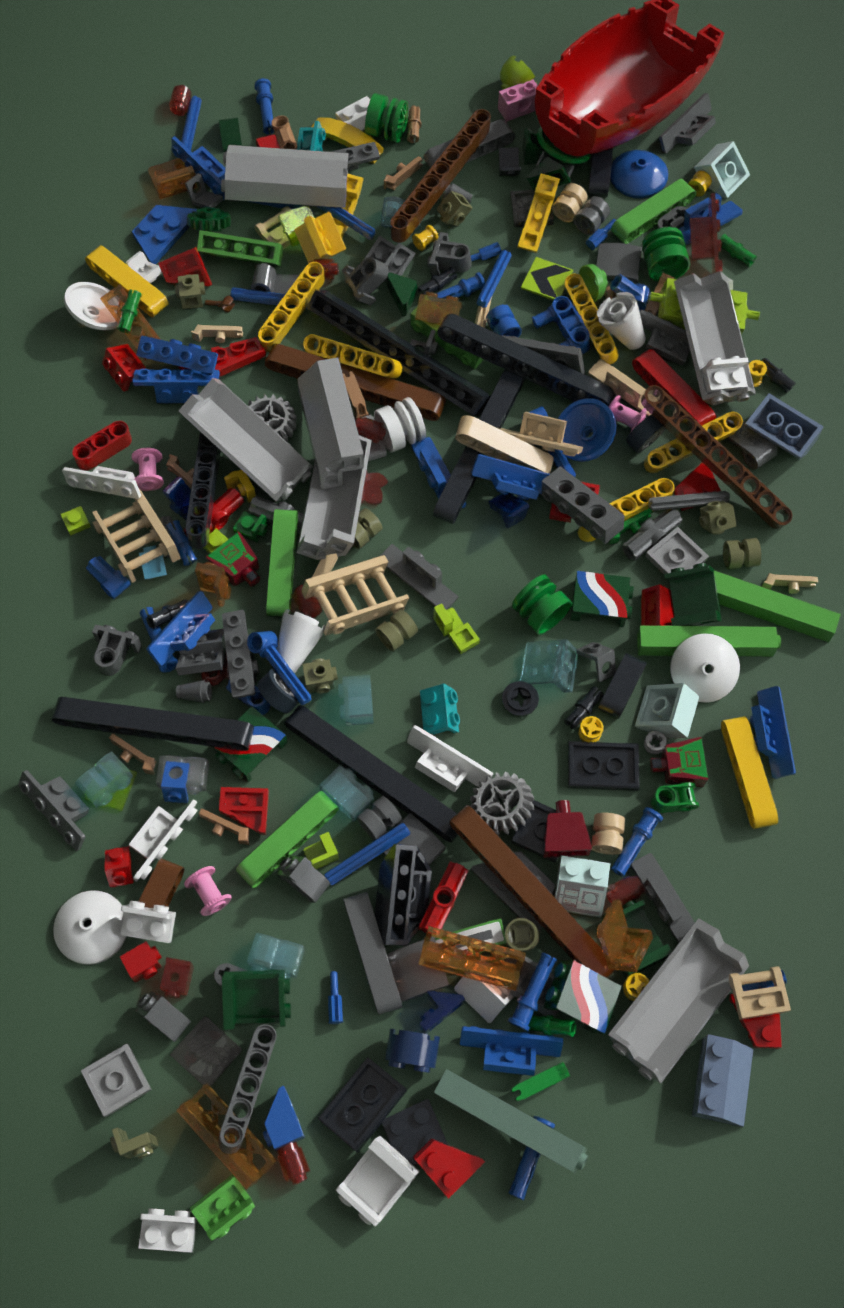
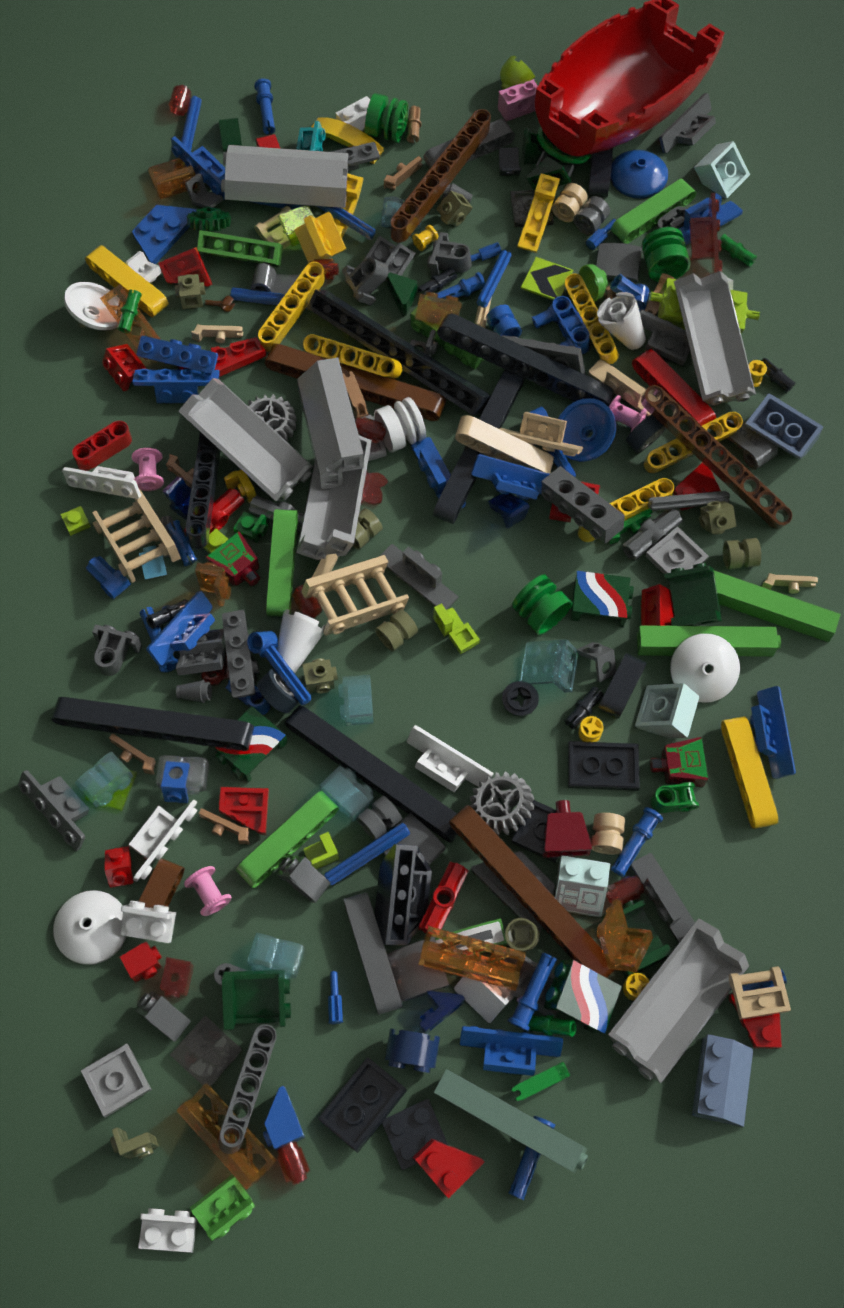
(283, 133): medium nougat piece -> none
(377, 1181): white panel -> none
(439, 709): teal bracket -> none
(651, 749): light grey bush -> none
(700, 182): yellow wheel -> none
(725, 374): white bracket -> none

